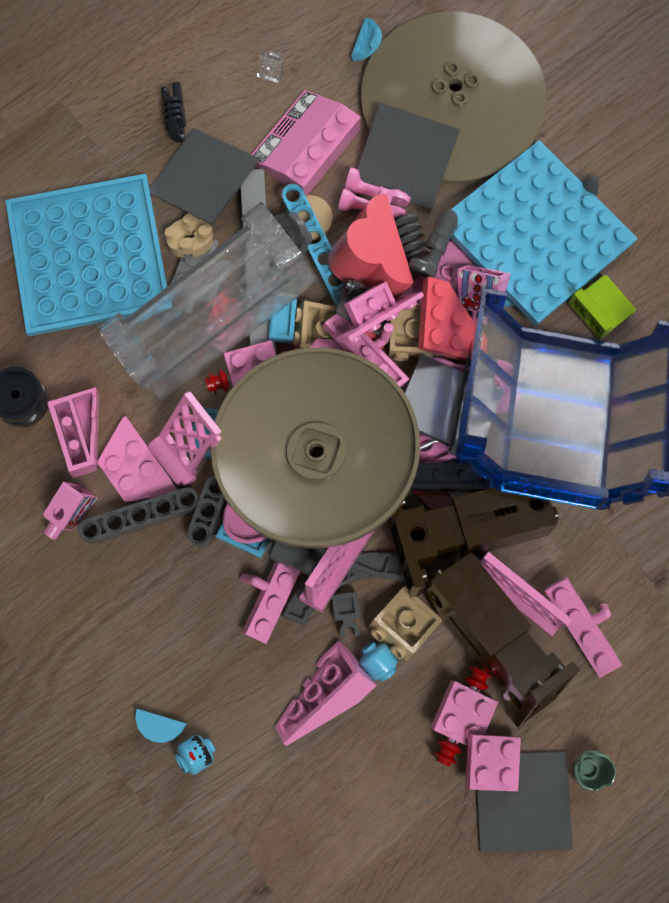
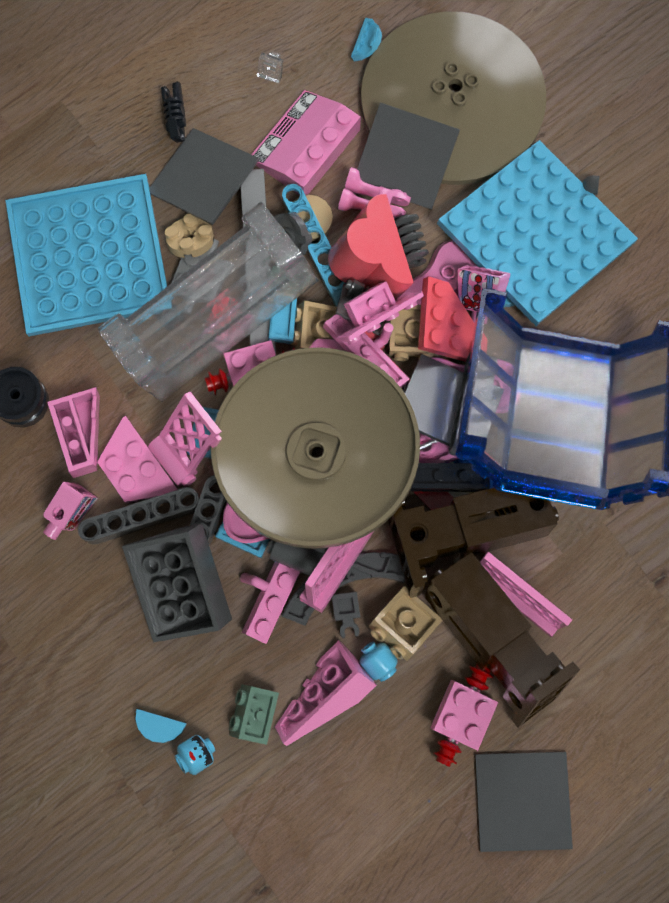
(178, 583): none -> dark grey slope
(253, 714): none -> sand green bracket
(437, 244): dark grey piece -> none
(493, 762): bright pink plate -> none
(585, 626): bright pink plate -> none
(594, 770): sand green hair -> none
(602, 306): lime bracket -> none

